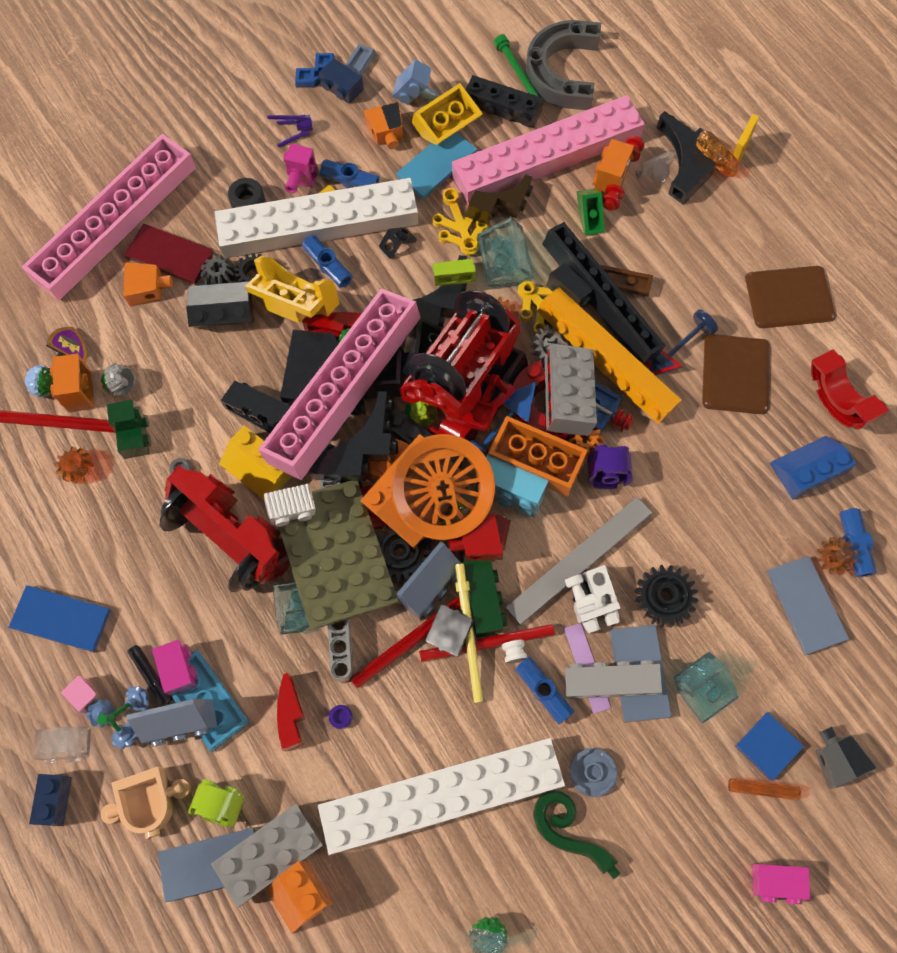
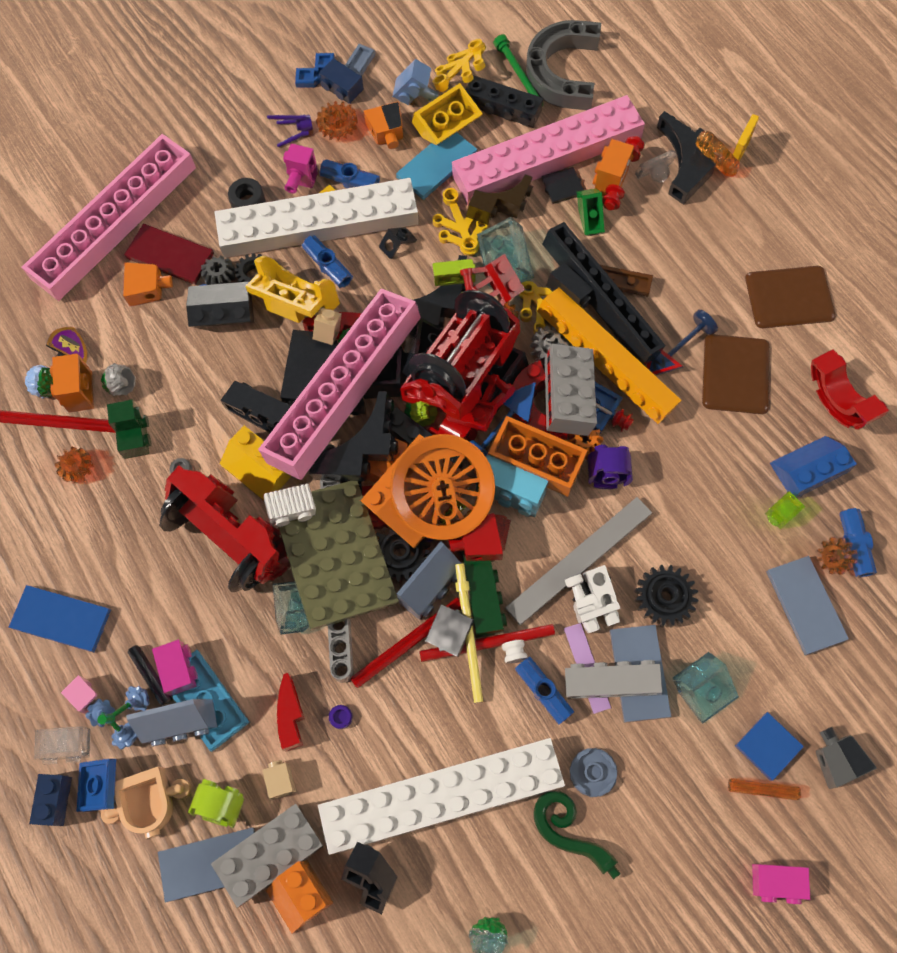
(96, 785): none -> blue tile
(278, 780): none -> tan brick
(326, 326): none -> tan brick
(339, 120): none -> clear orange gear
(371, 873): none -> black brick
(475, 49): none -> yellow plant
(500, 277): none -> red plate
(562, 185): none -> black piece
(784, 510): none -> clear neon green brick

